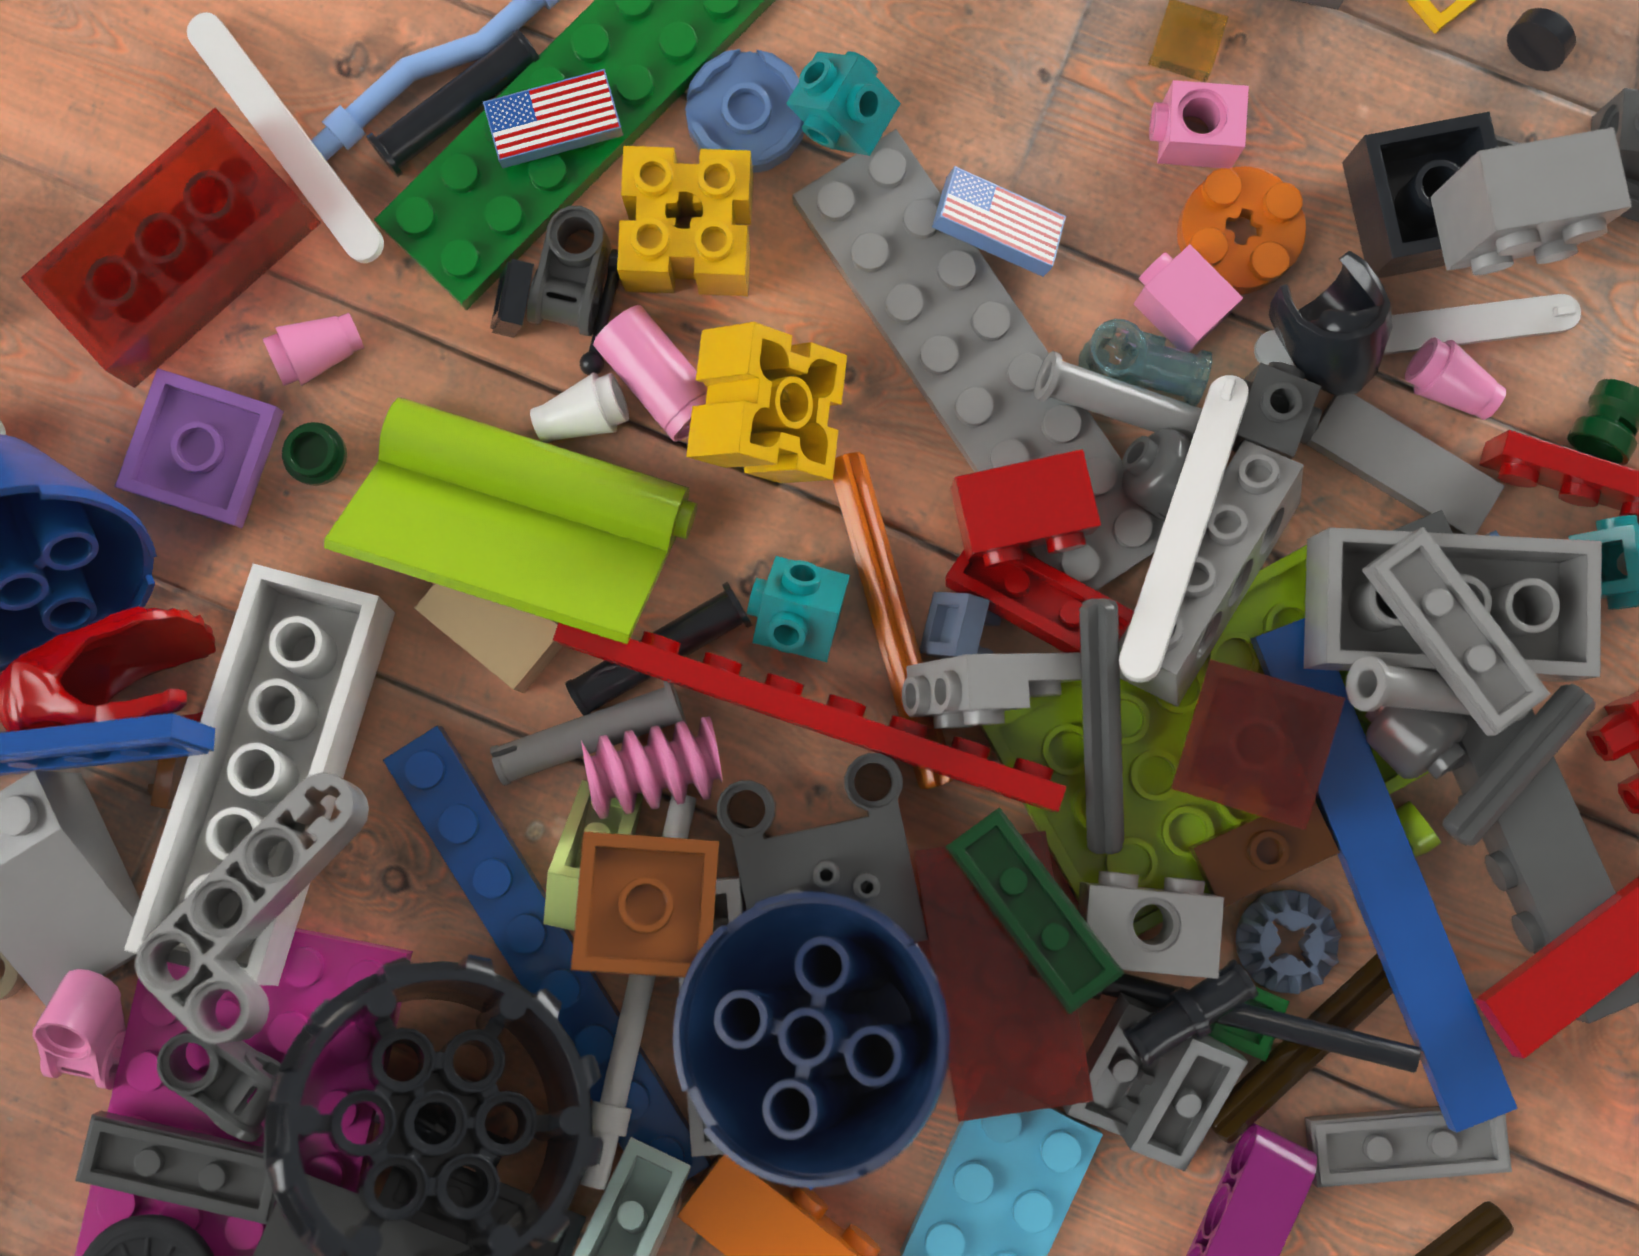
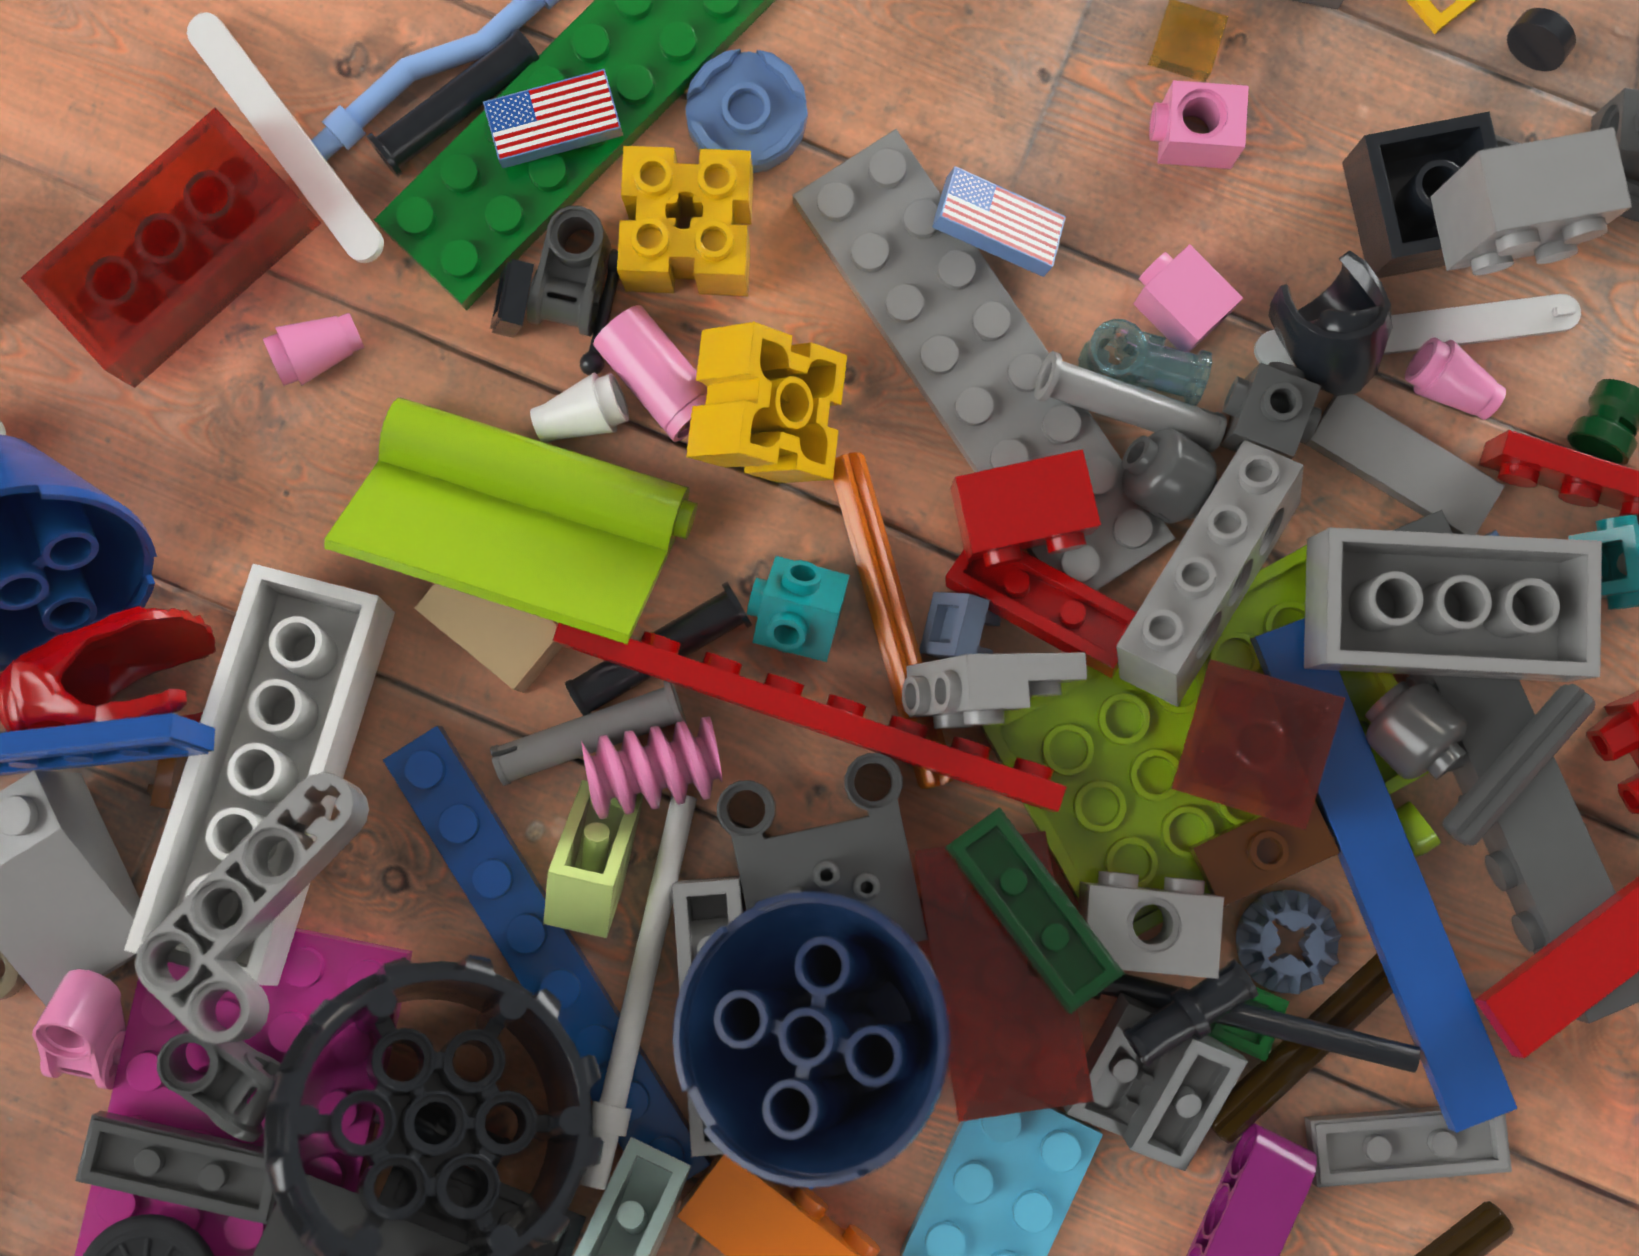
(199, 448): medium lavender plate -> none
(314, 454): dark green plate -> none
(643, 903): dark orange tile -> none
(843, 102): teal brick -> none
(1102, 725): dark grey axle -> none
(1183, 529): white piece -> none
(1270, 207): orange plate -> none
(1375, 684): light grey pin -> none
(1456, 632): light grey tile -> none

